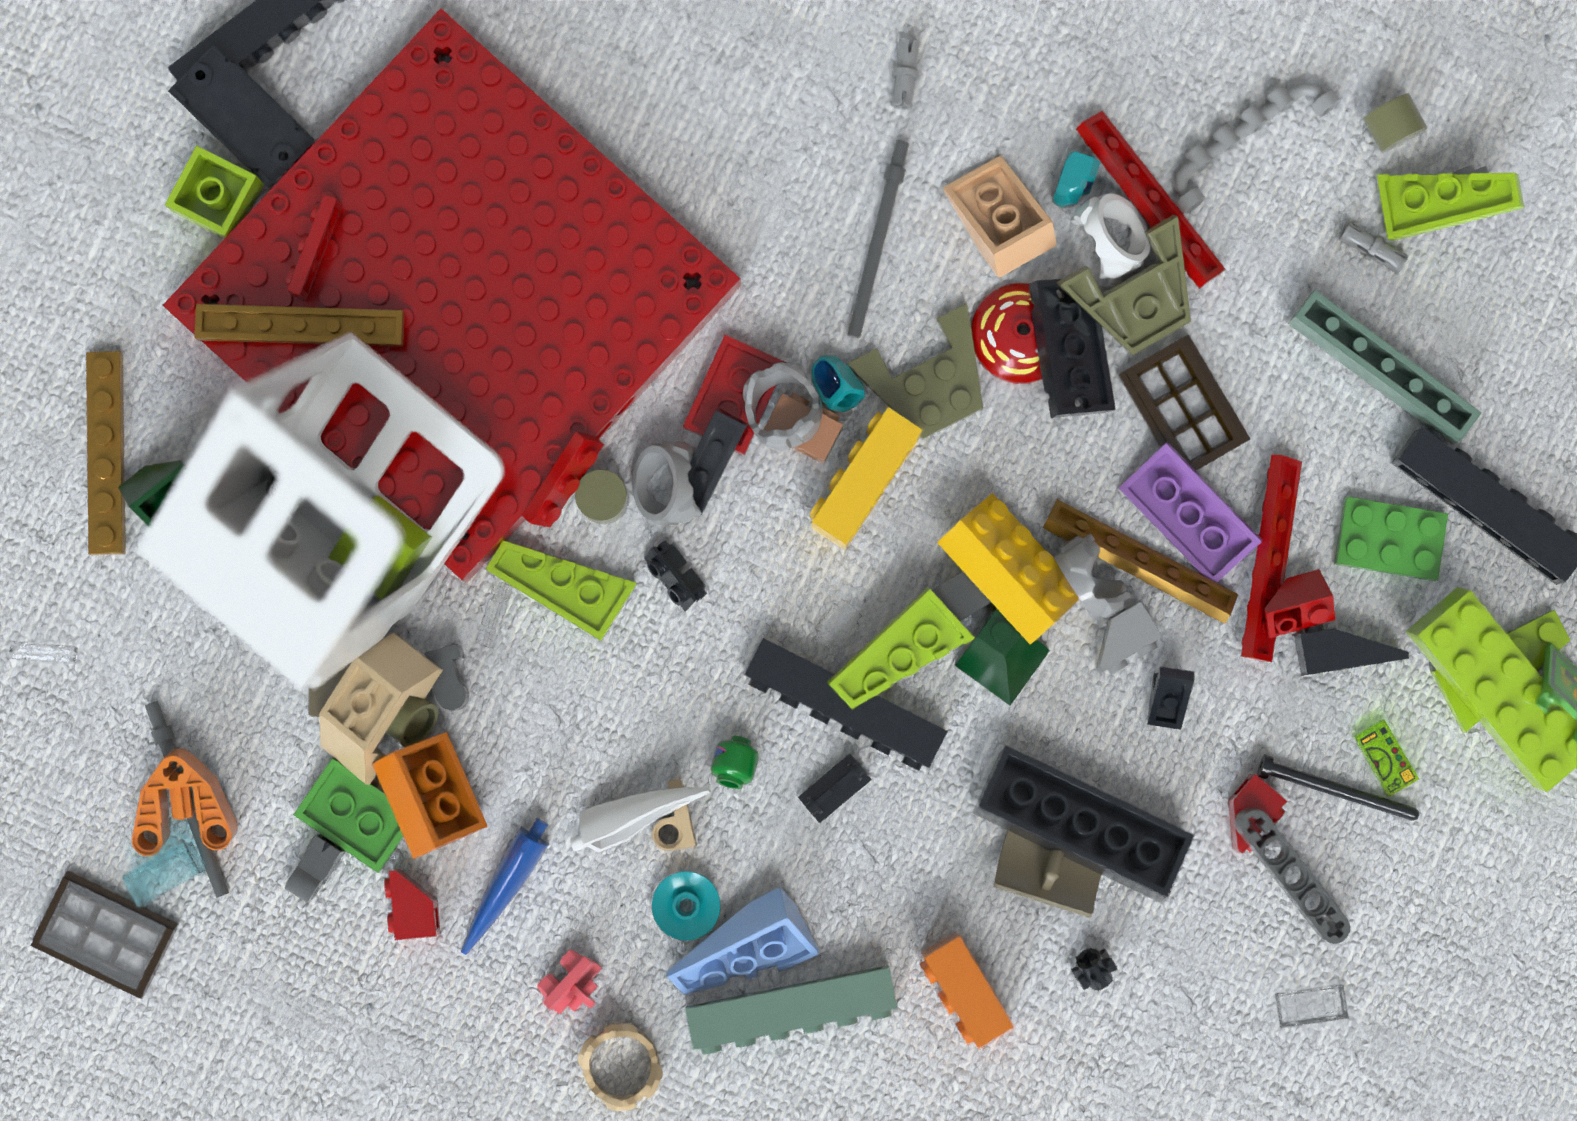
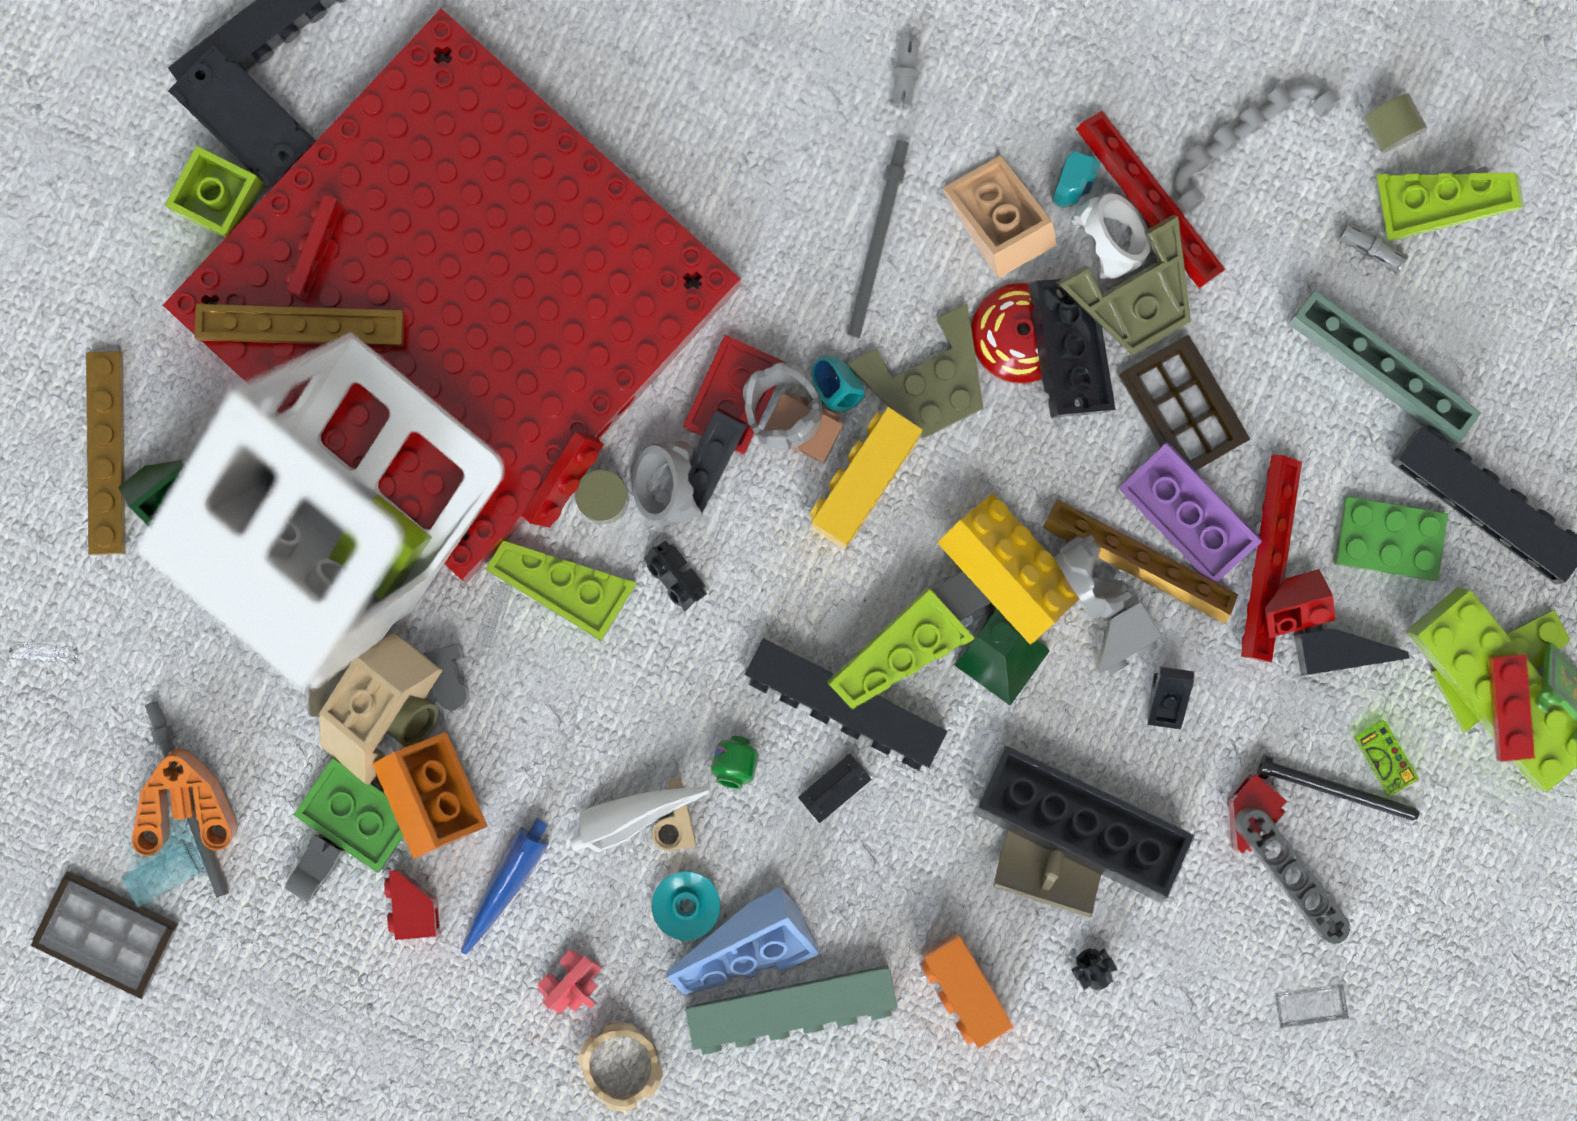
(1511, 707): none -> red plate

